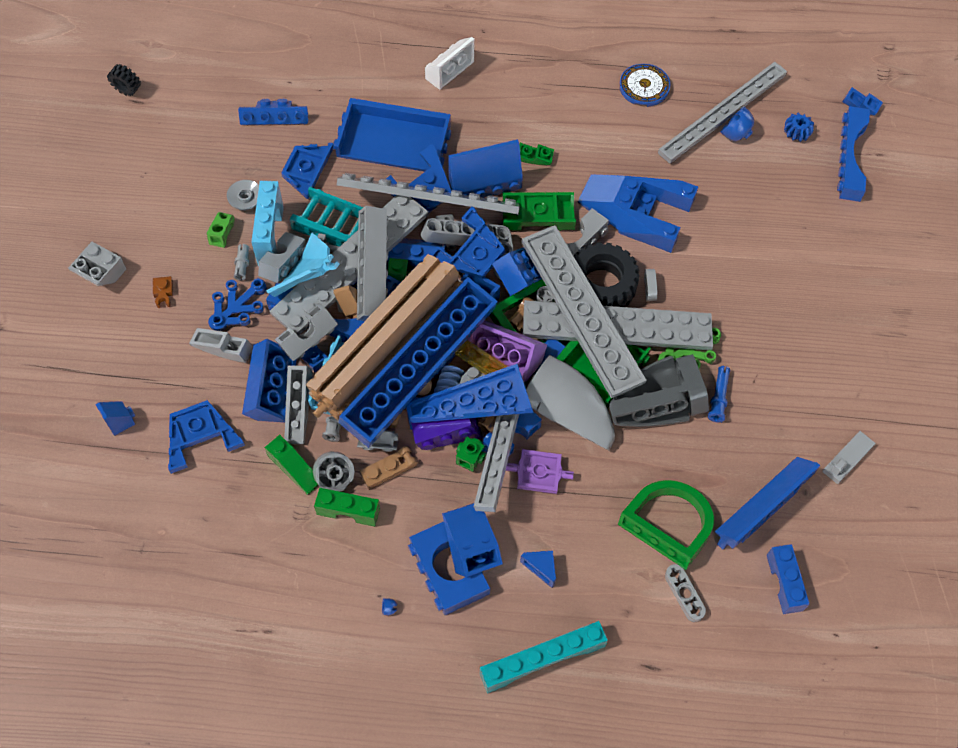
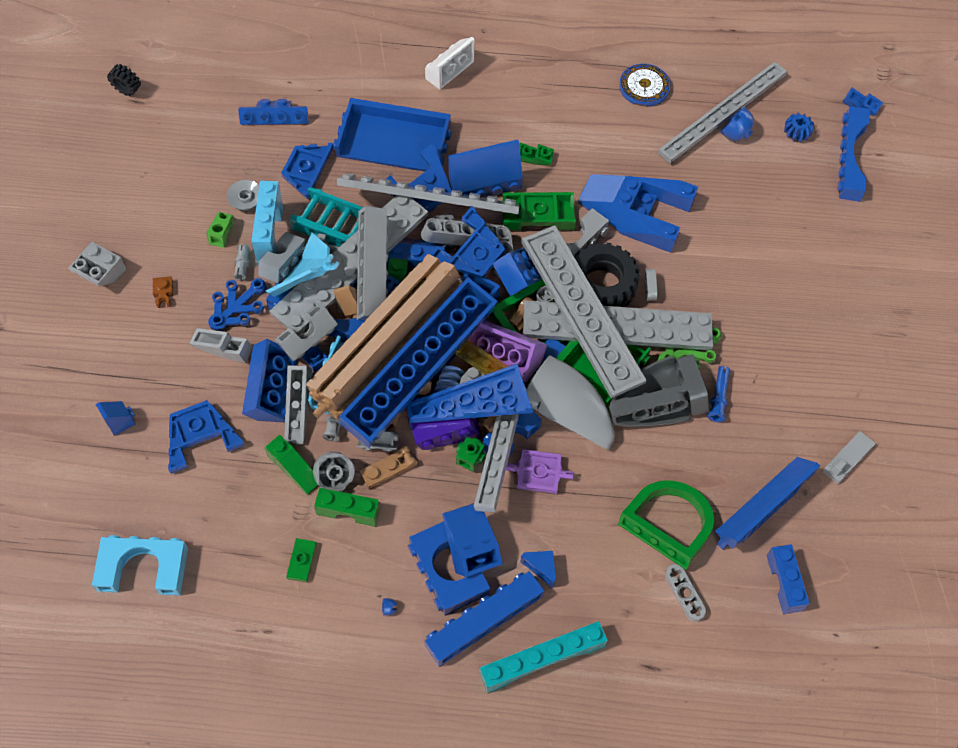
(117, 551): none -> medium azure arch
(301, 560): none -> green plate
(483, 618): none -> blue brick

